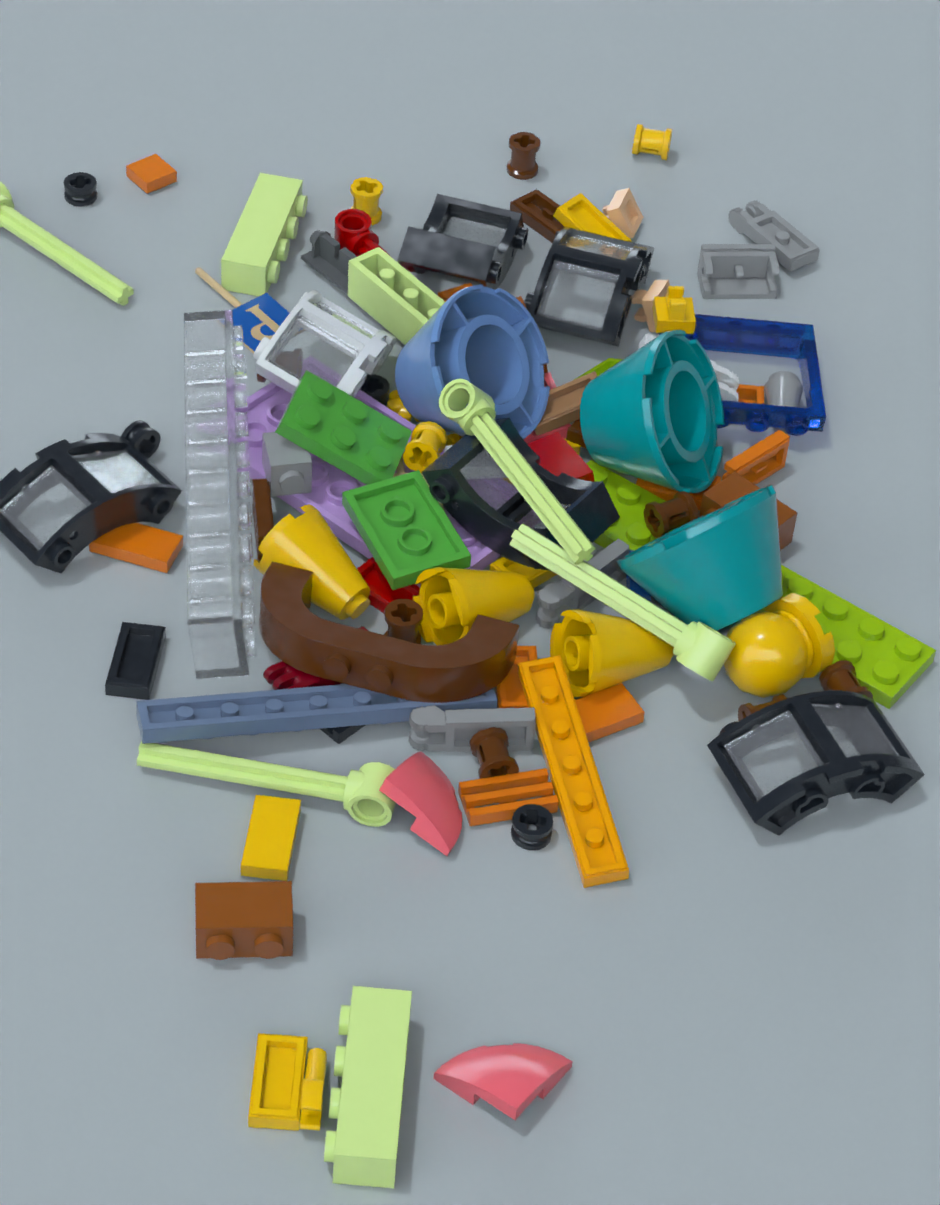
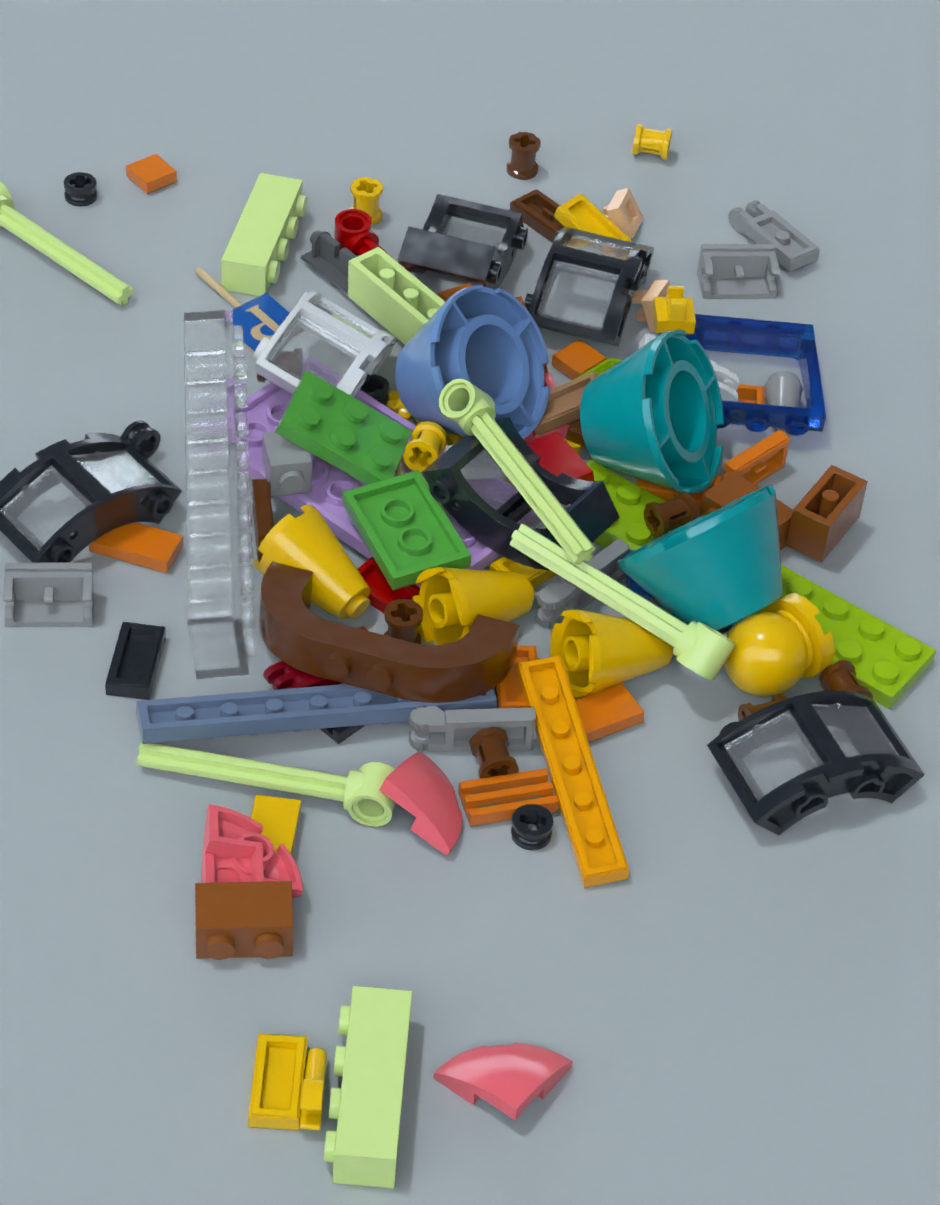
(49, 594): none -> light grey hinge
(240, 853): none -> coral brick
(576, 359): none -> orange tile
(826, 513): none -> dark orange brick

